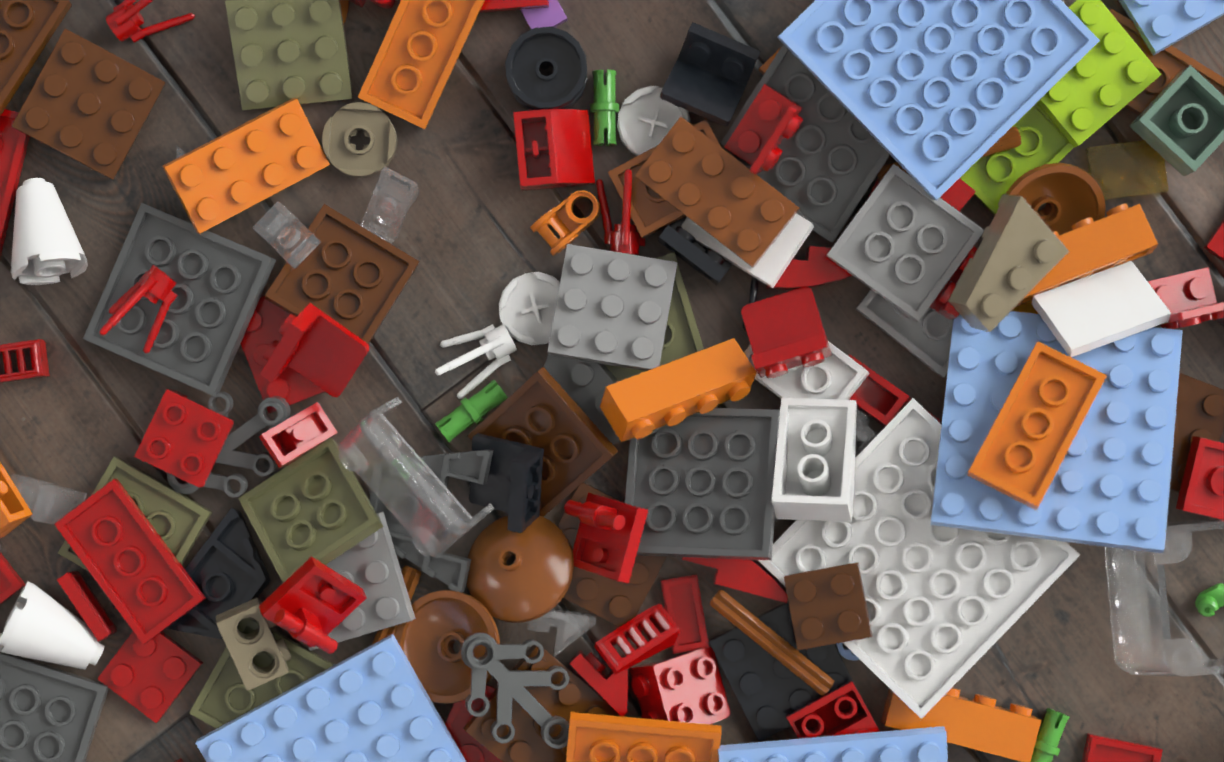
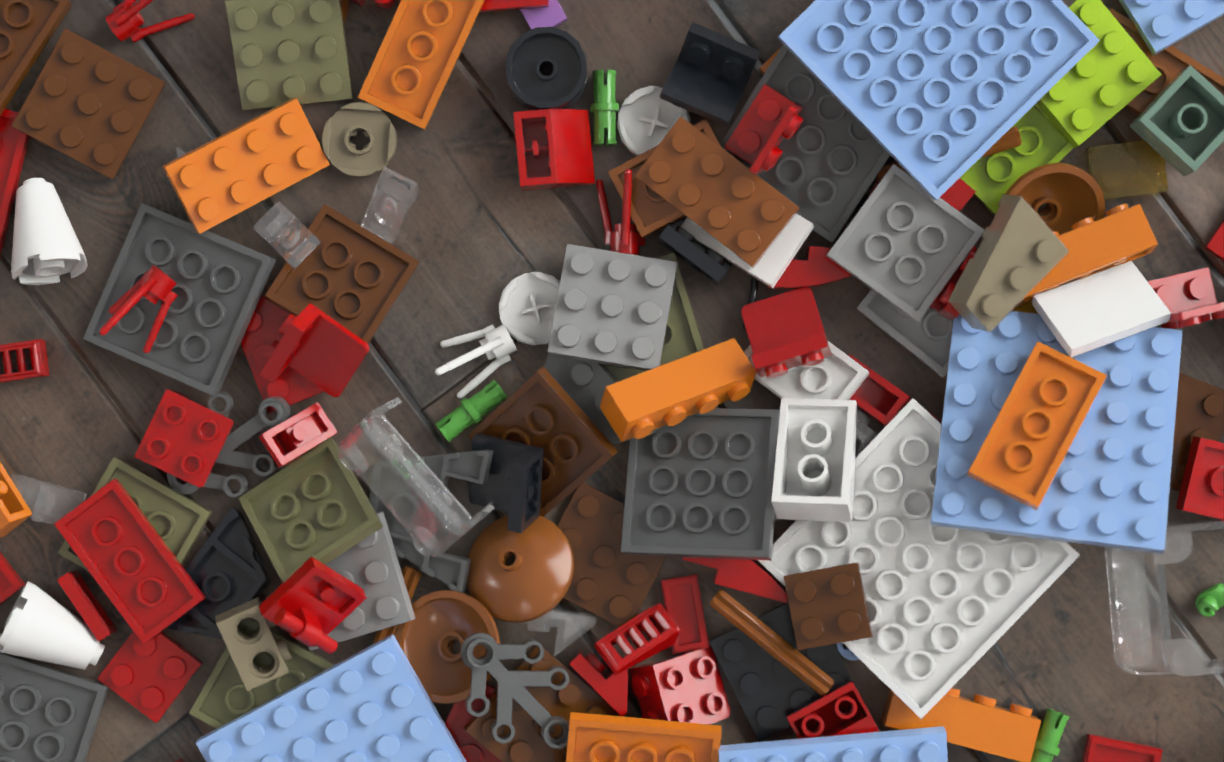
(565, 222): orange piece -> none
(606, 535): red plate -> none

